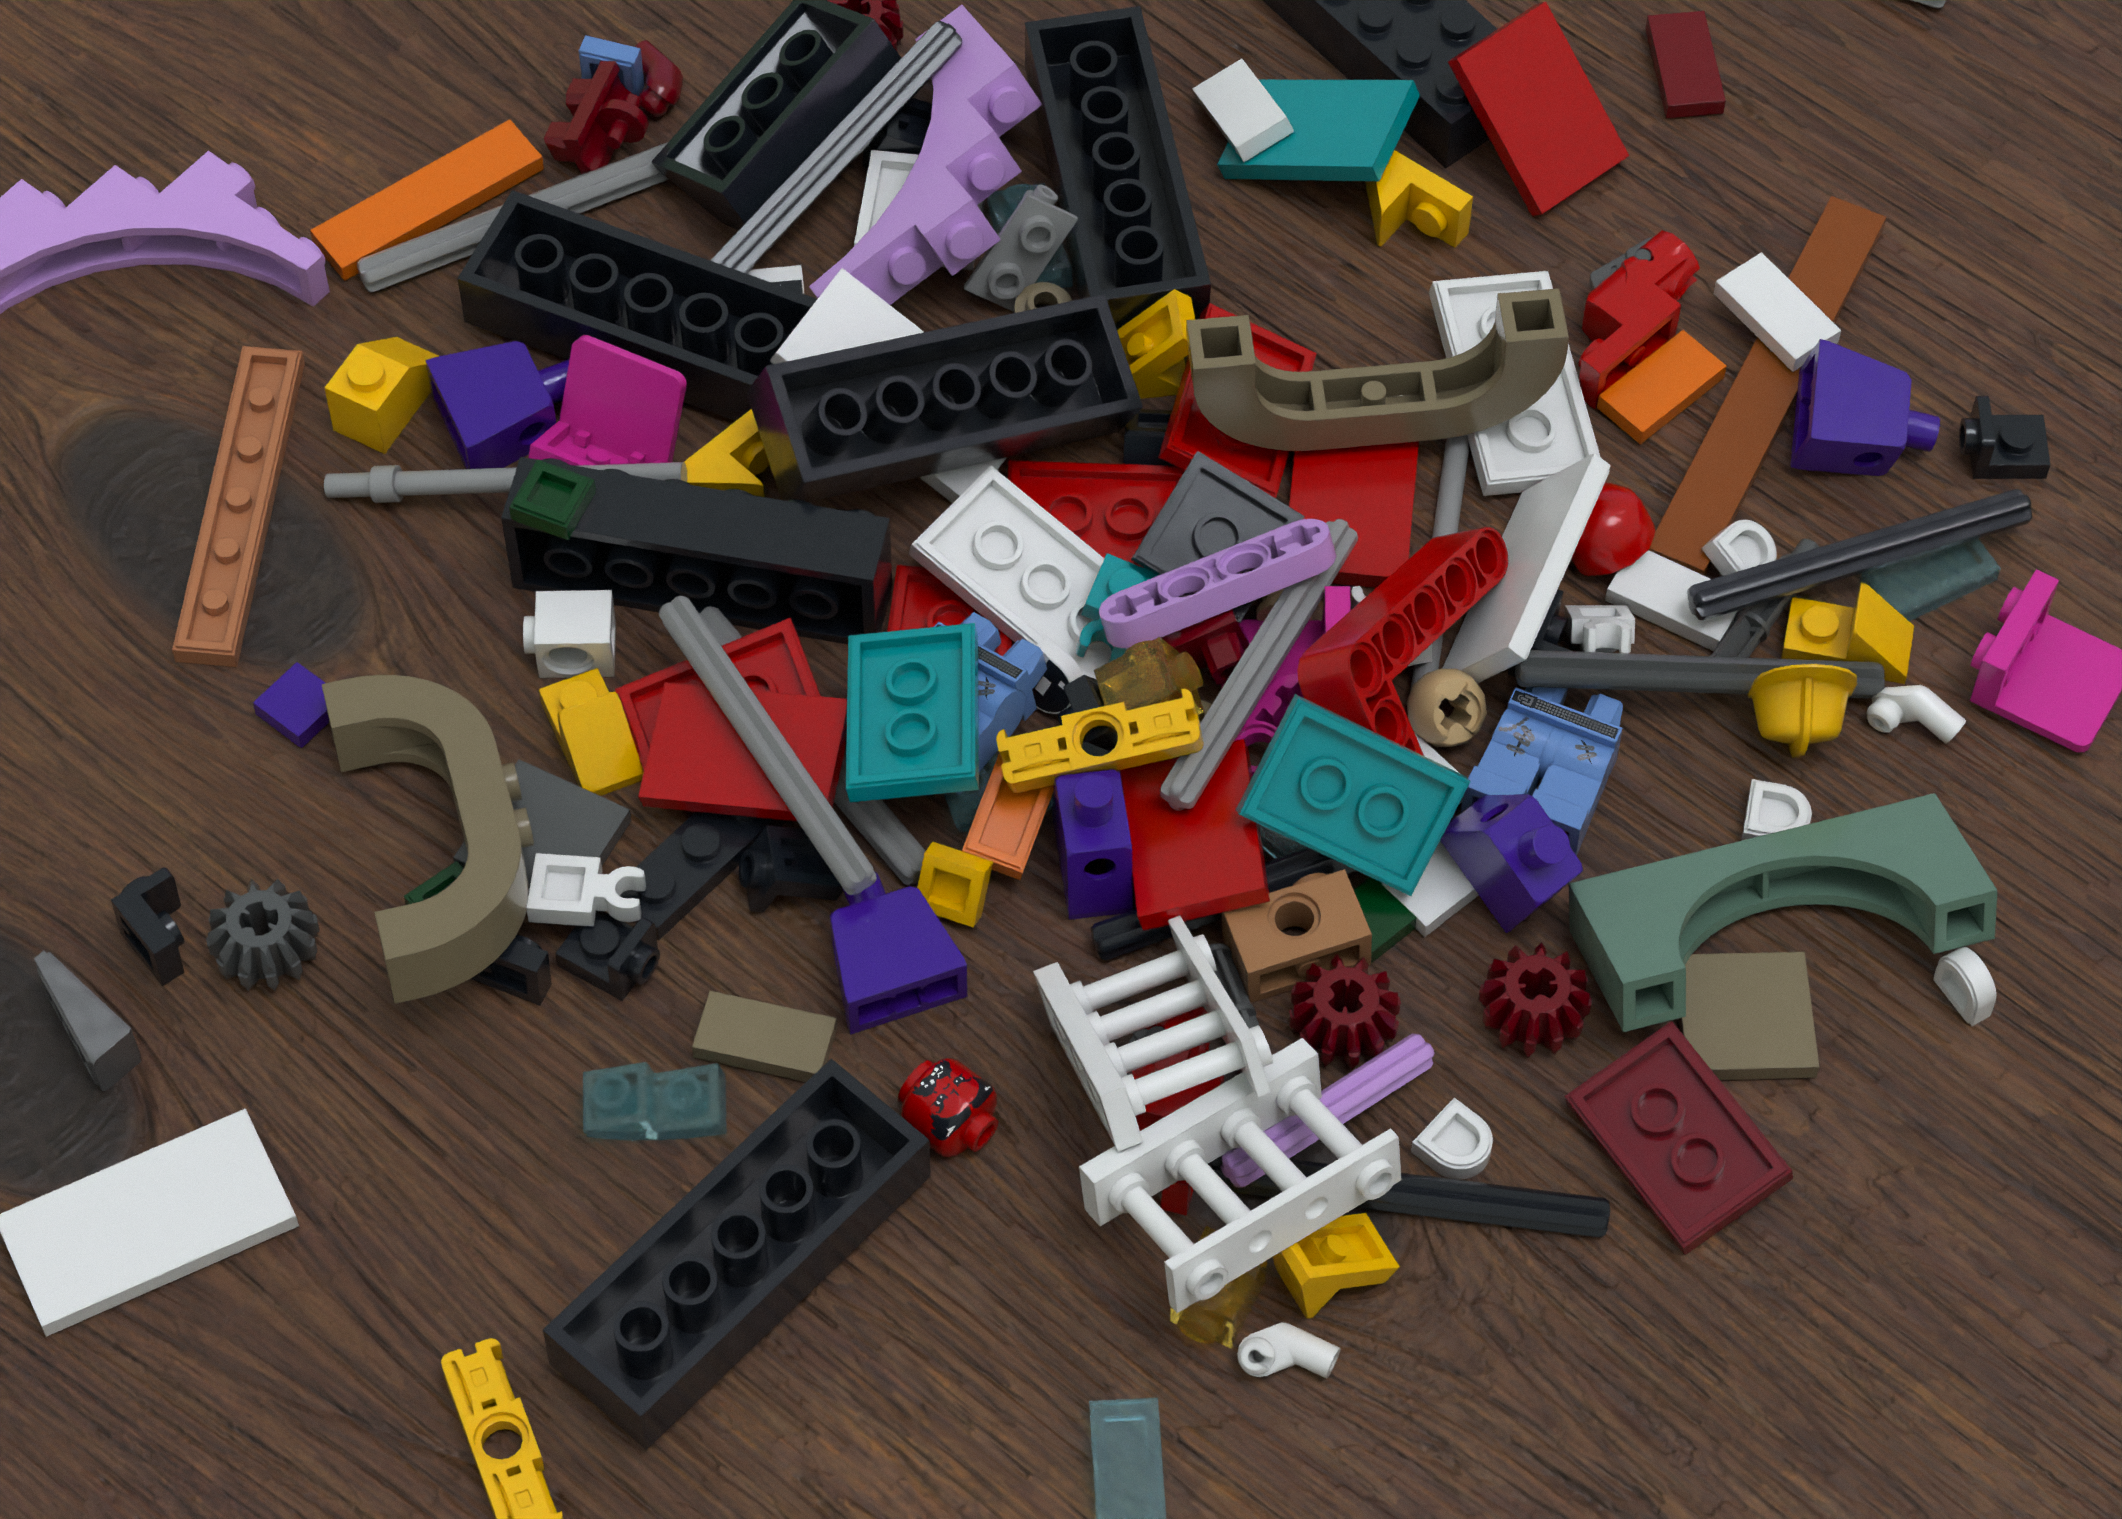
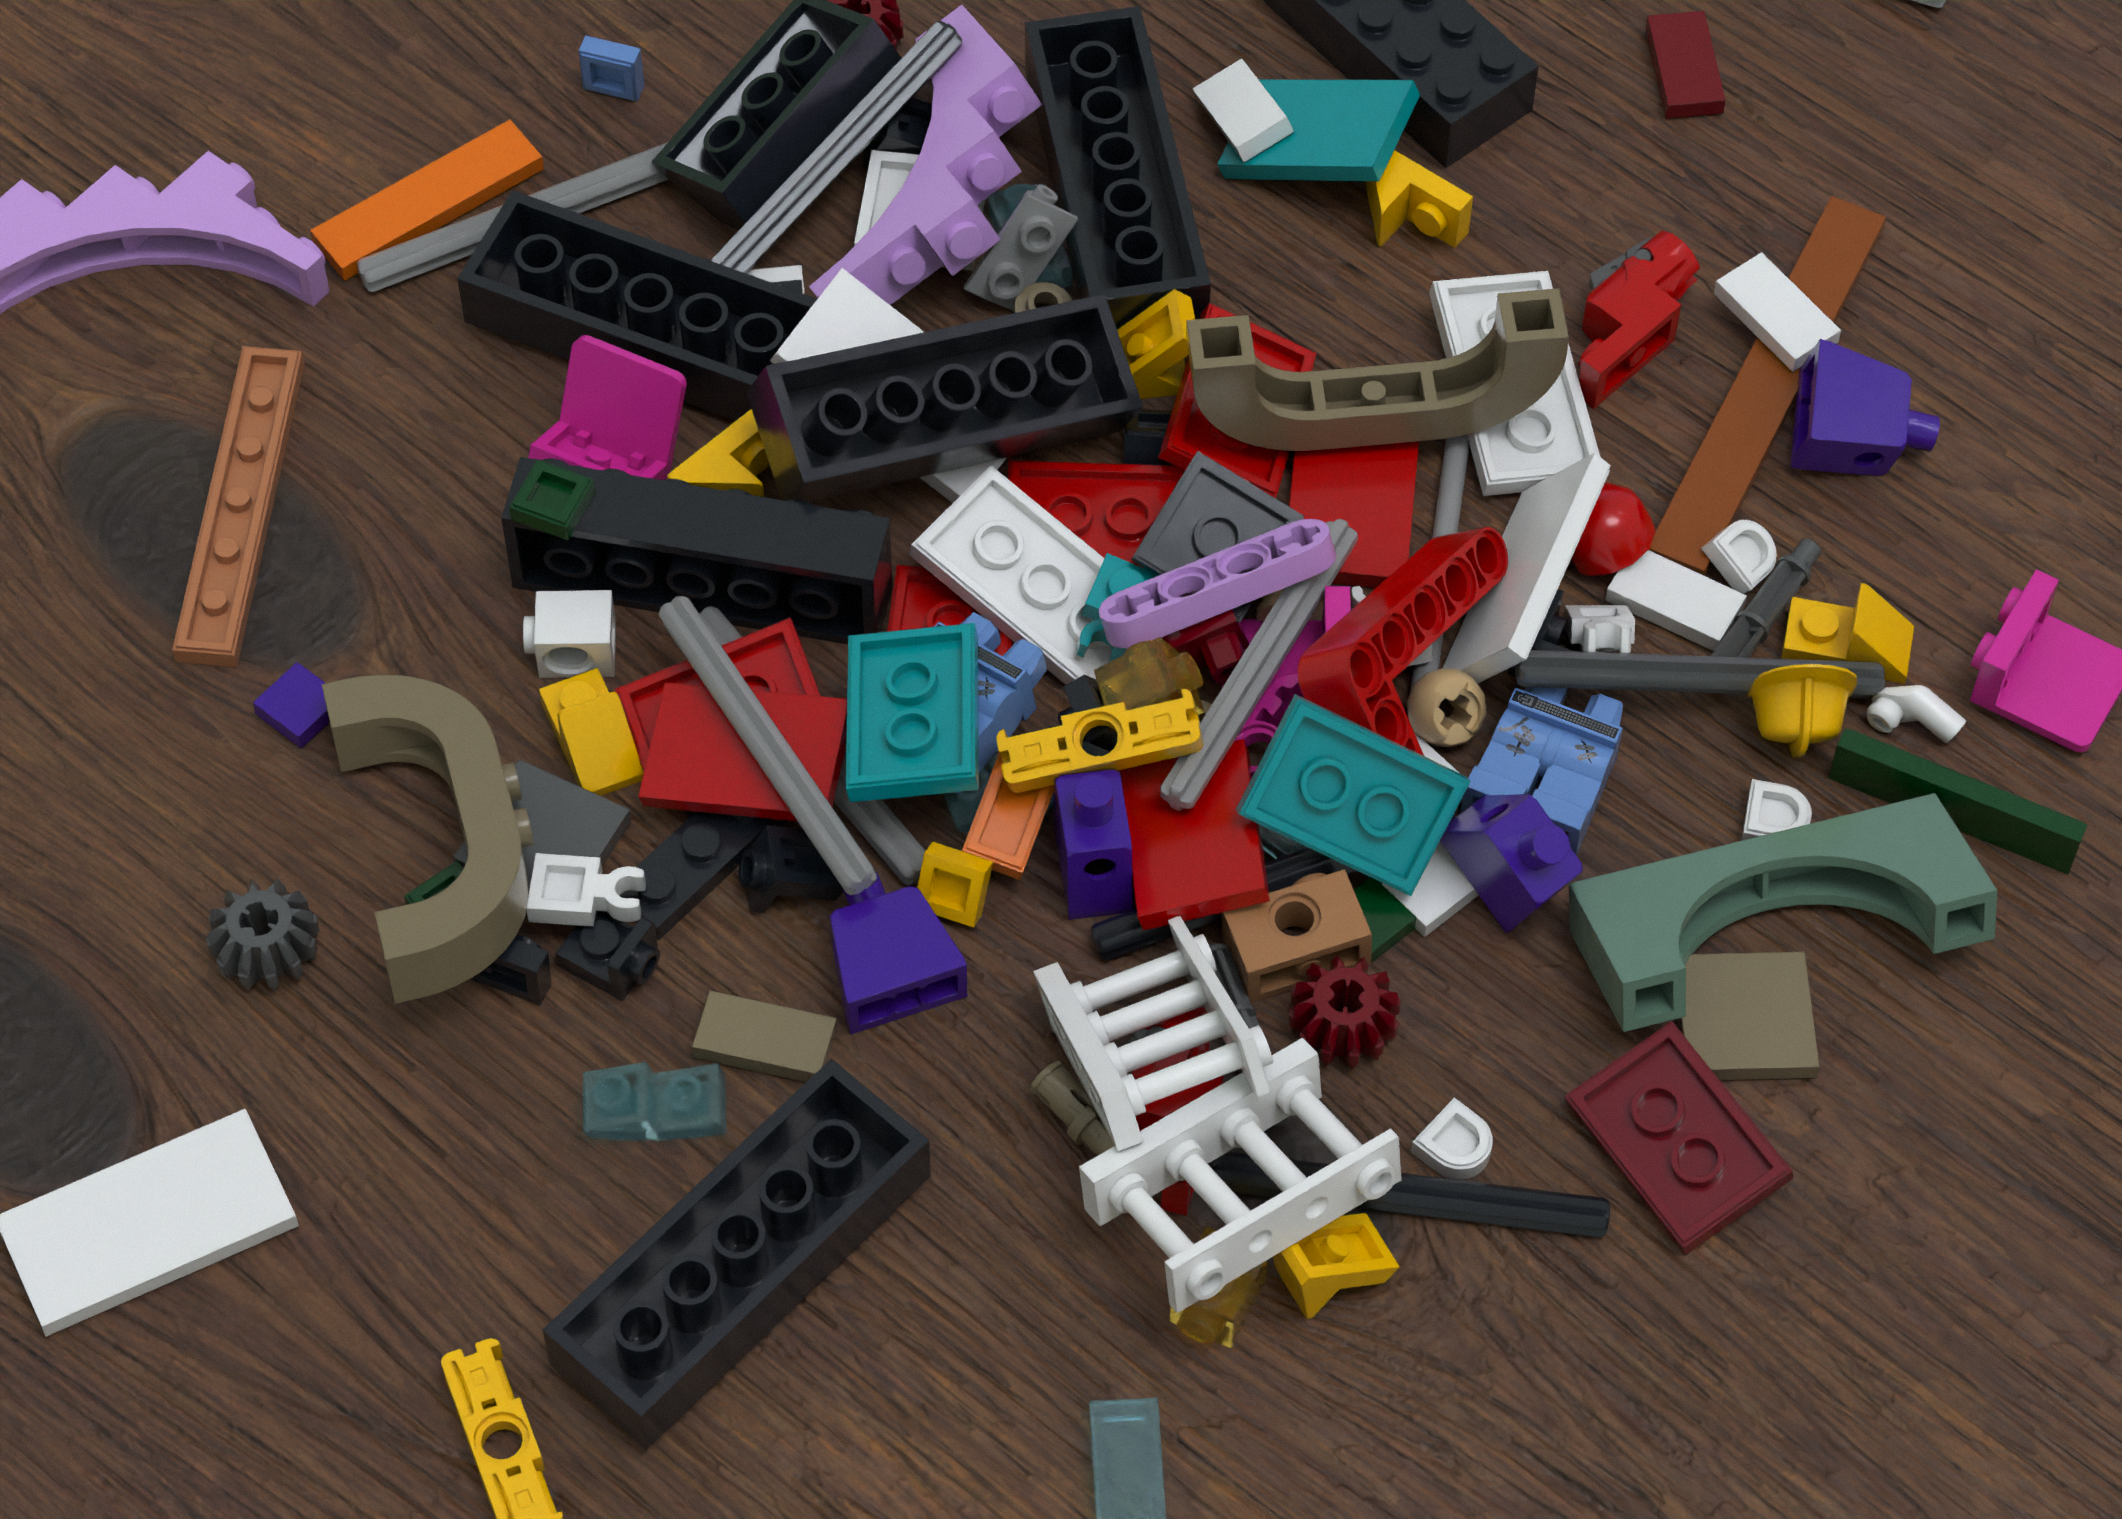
(96, 1031): flat silver slope -> none
(146, 923): black bracket -> none
(378, 391): yellow slope -> none
(391, 483): light grey bar -> none
(495, 401): dark purple torso -> none
(602, 120): dark red hips -> none
(662, 78): dark red arm -> none
(949, 1106): red head -> none
(1061, 670): tile -> none
(1072, 1105): none -> dark tan pin
(1284, 1347): white arm -> none
(1343, 1099): lavender axle -> none
(1535, 999): dark red gear -> none
(1538, 108): red tile -> none
(1661, 386): orange tile -> none
(1859, 554): black axle -> none
(1933, 578): clear light blue tile -> none
(1966, 984): white tile -> none
(1972, 804): none -> dark green tile
(2004, 444): black bracket -> none

